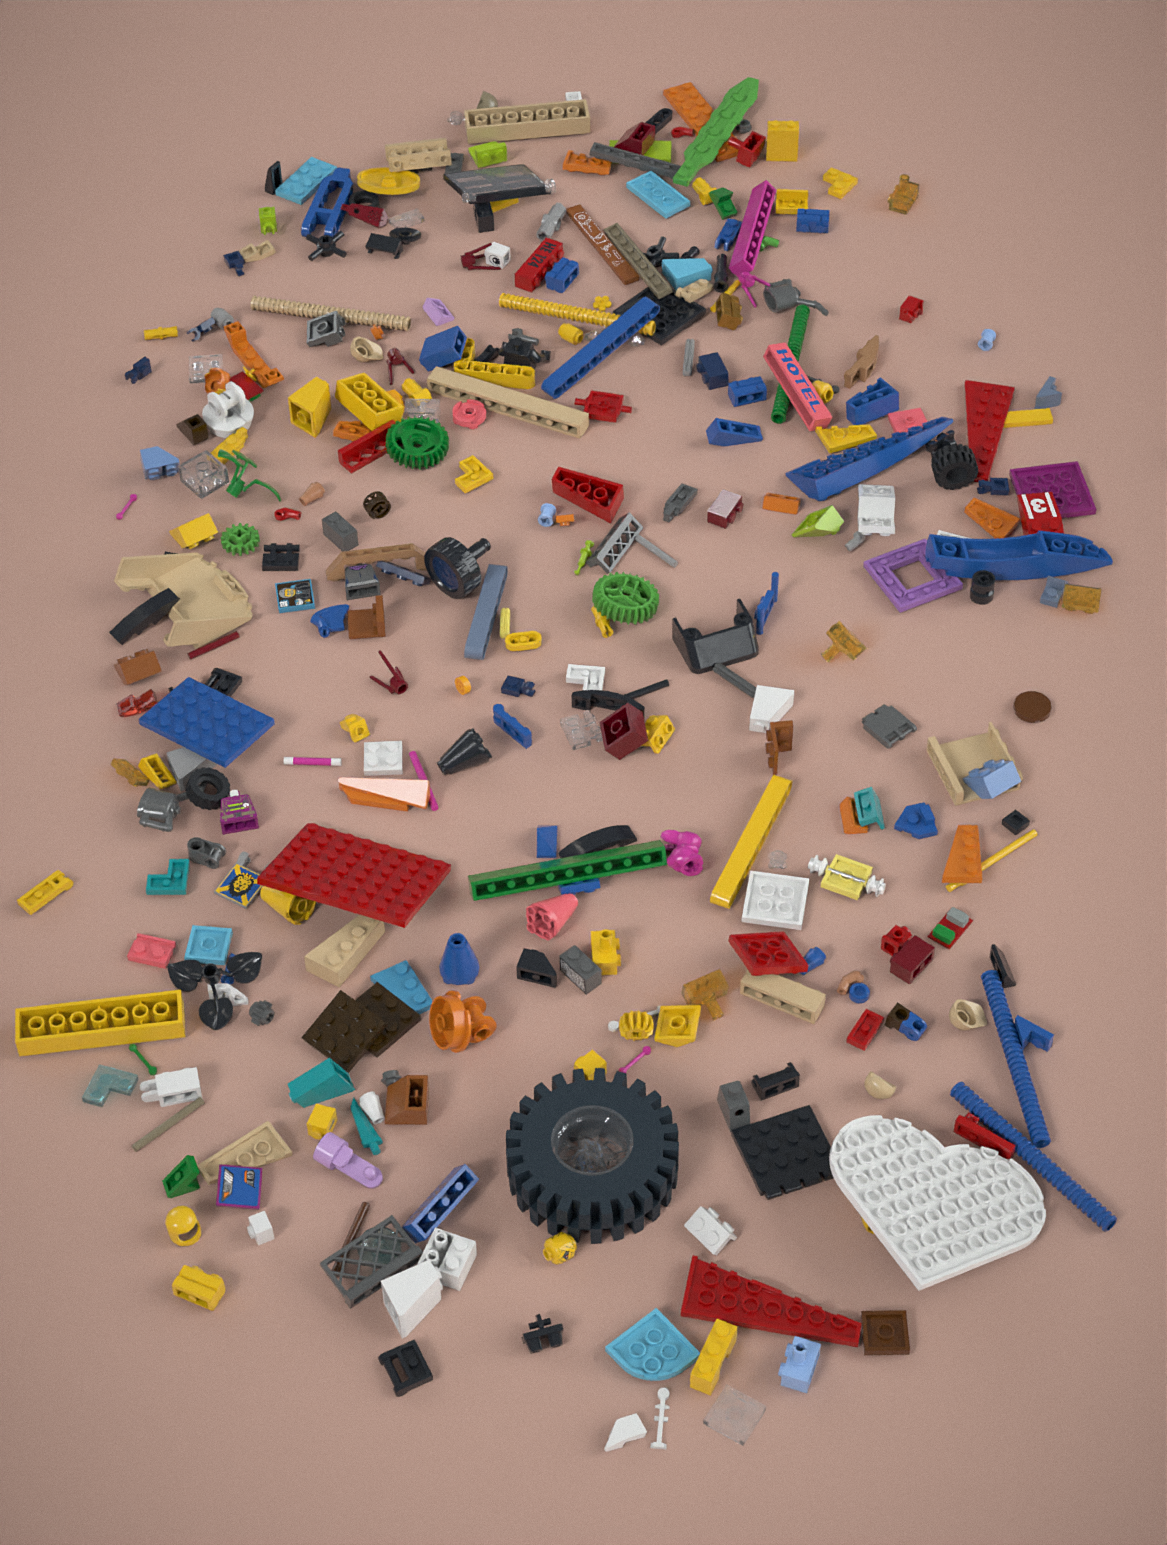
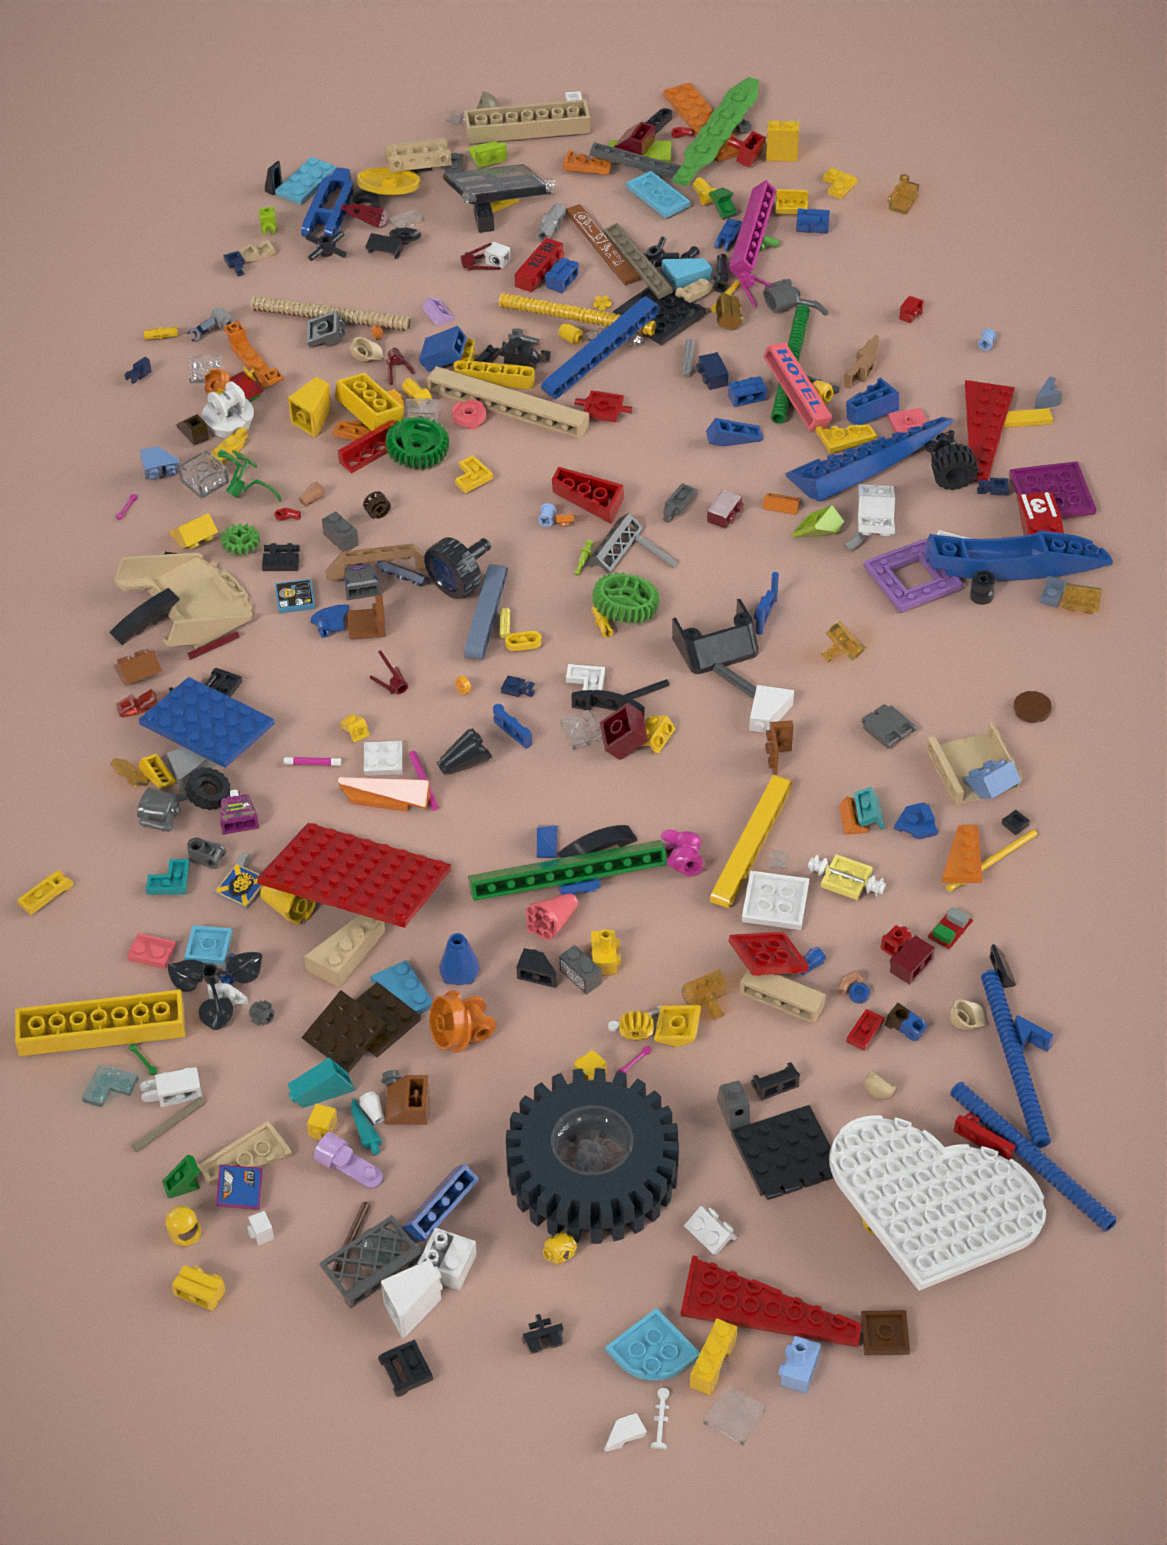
(993, 520): orange wing -> none

